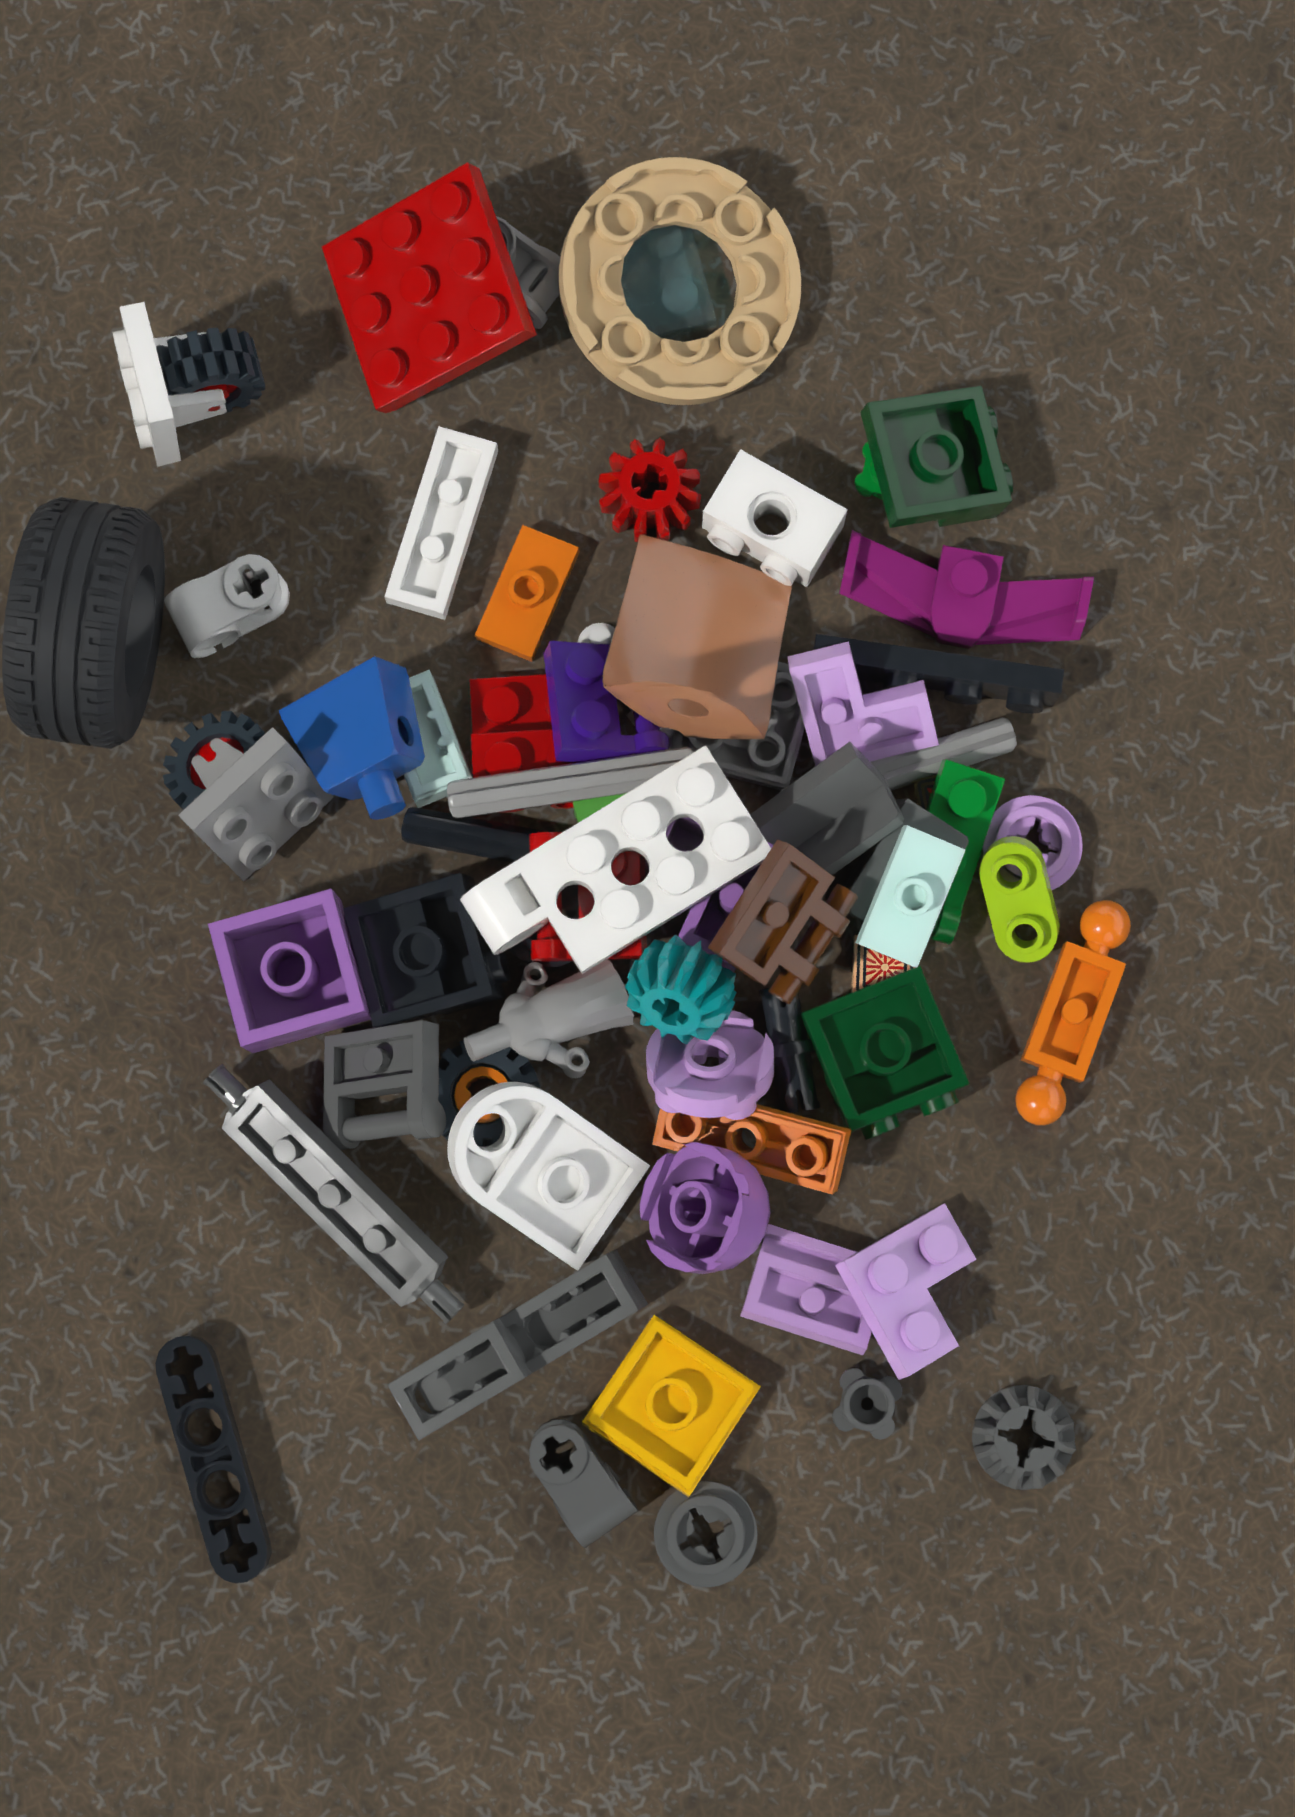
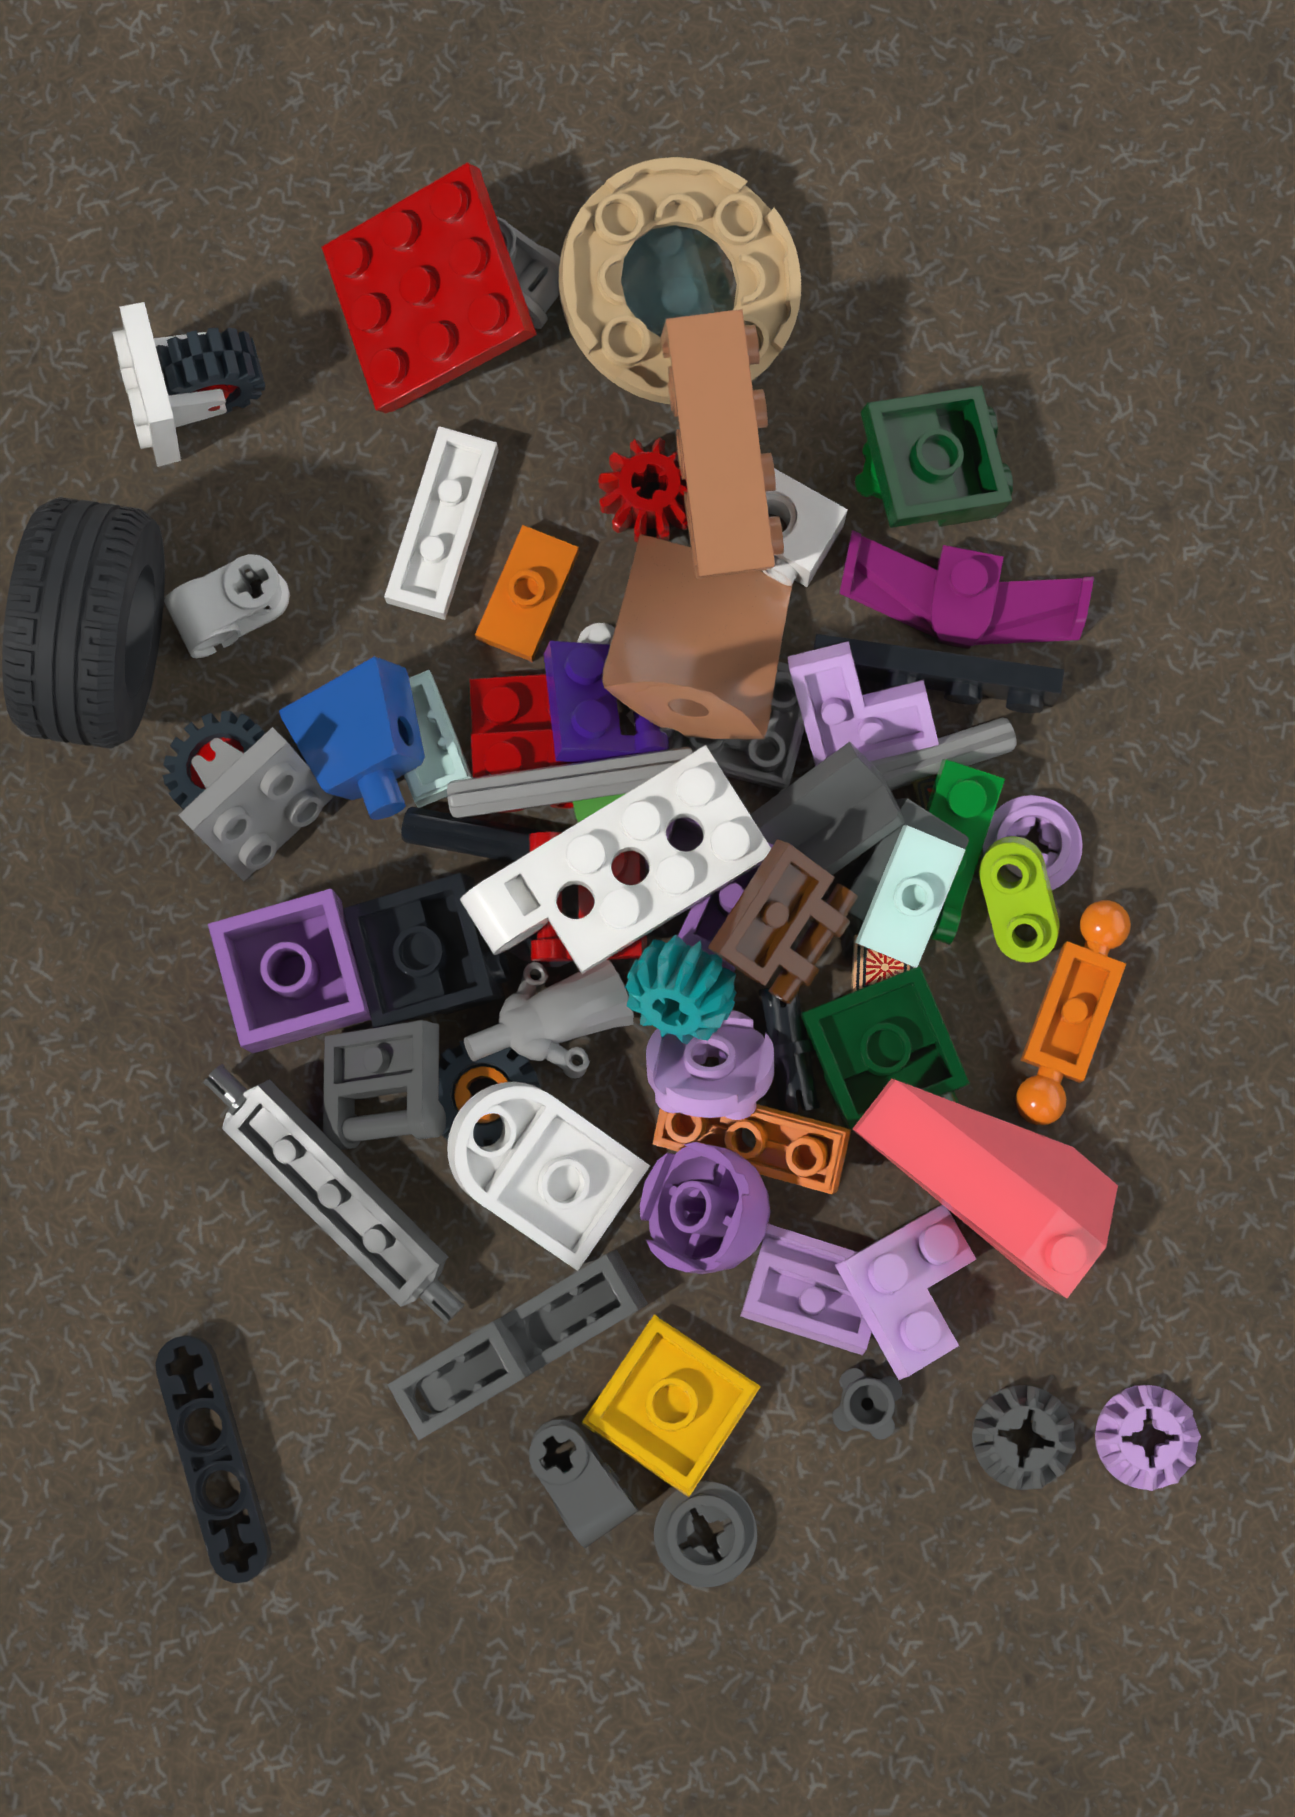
(721, 443): none -> nougat wedge
(1008, 1184): none -> coral wedge
(1125, 1415): none -> lavender gear

